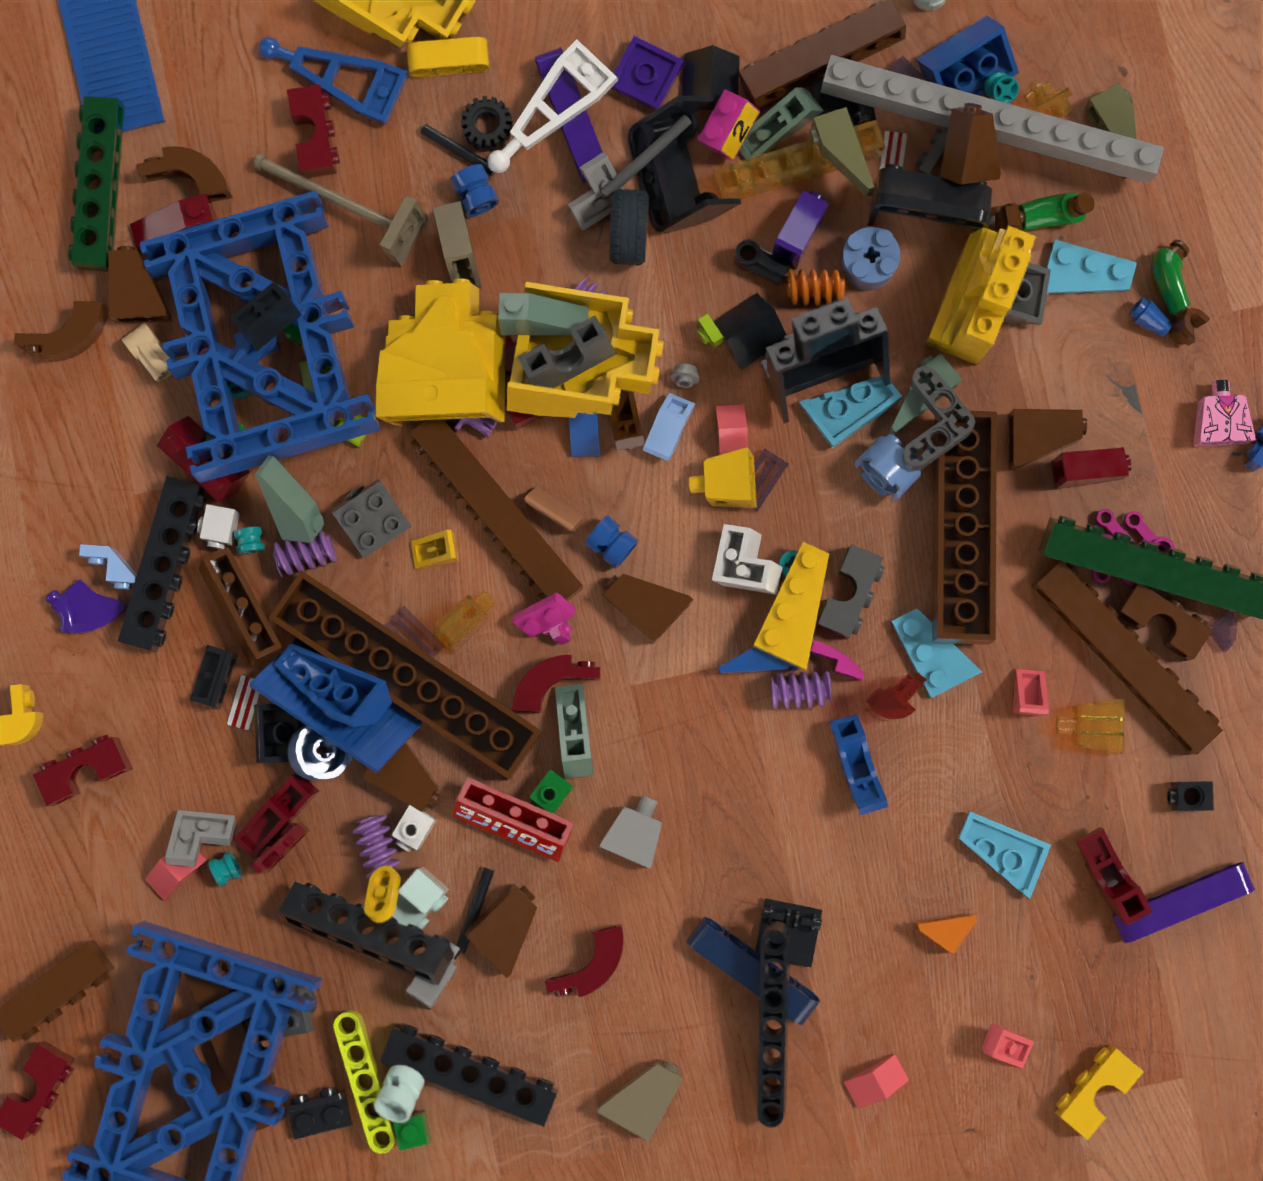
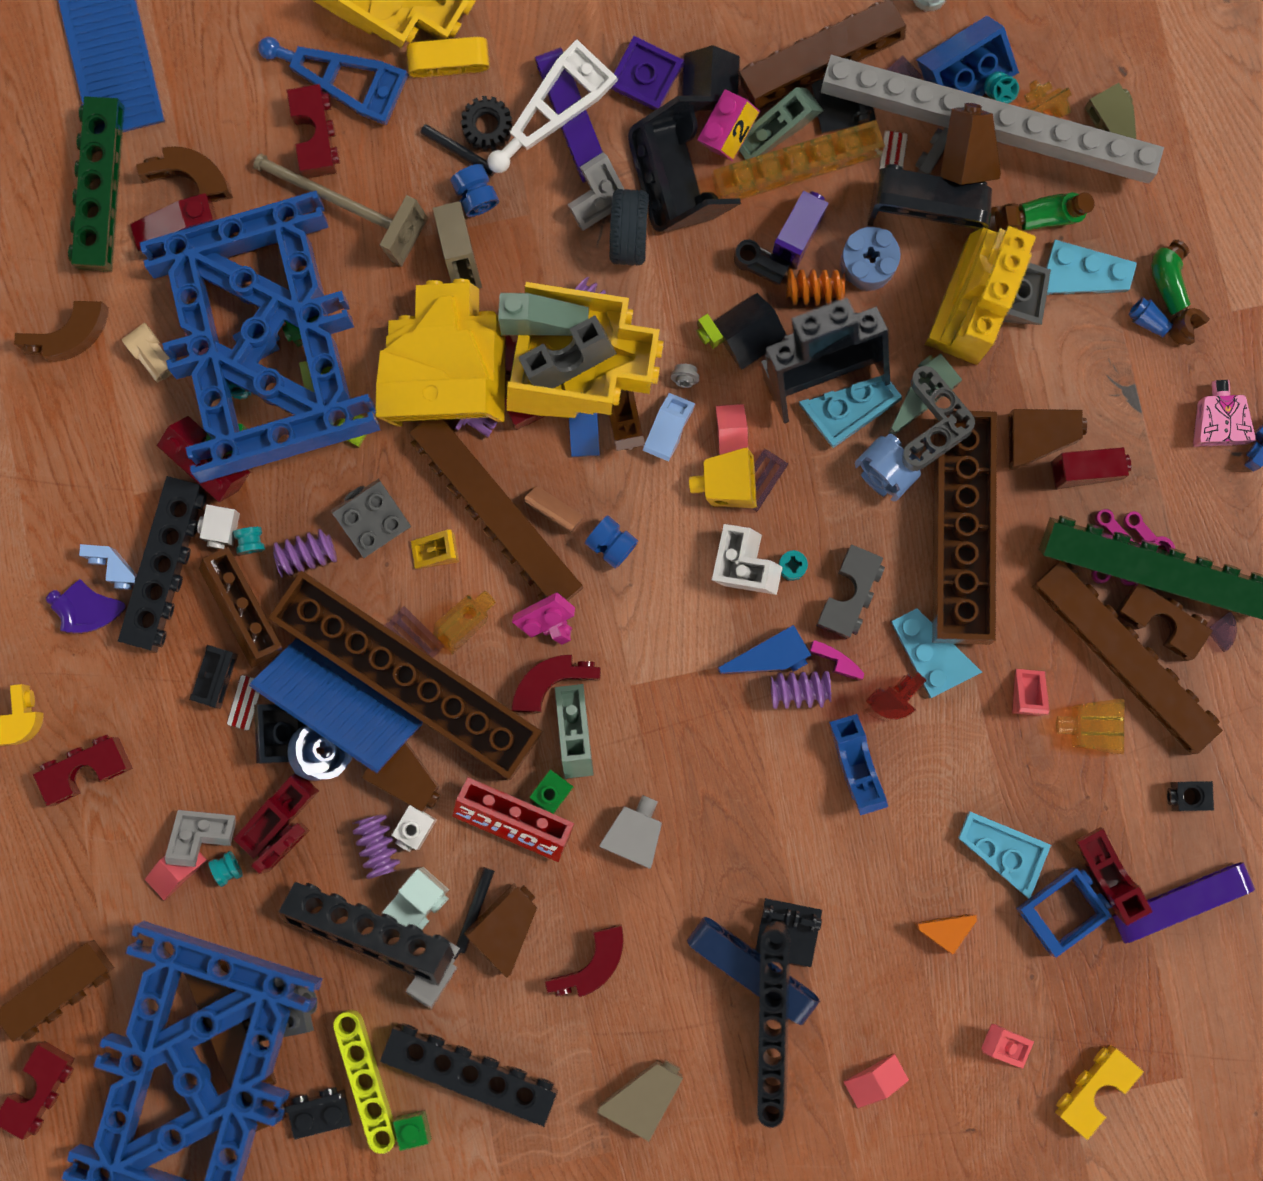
(133, 290): reddish brown slope -> none
(265, 316): black hinge -> none
(290, 505): sand green slope -> none
(335, 687): blue wedge -> none
(380, 897): yellow plate -> none
(399, 1093): light aqua wheel -> none
(645, 157): dark grey bar -> none
(646, 604): reddish brown slope -> none
(794, 613): yellow wing -> none
(841, 147): olive slope -> none
(1040, 929): none -> blue window

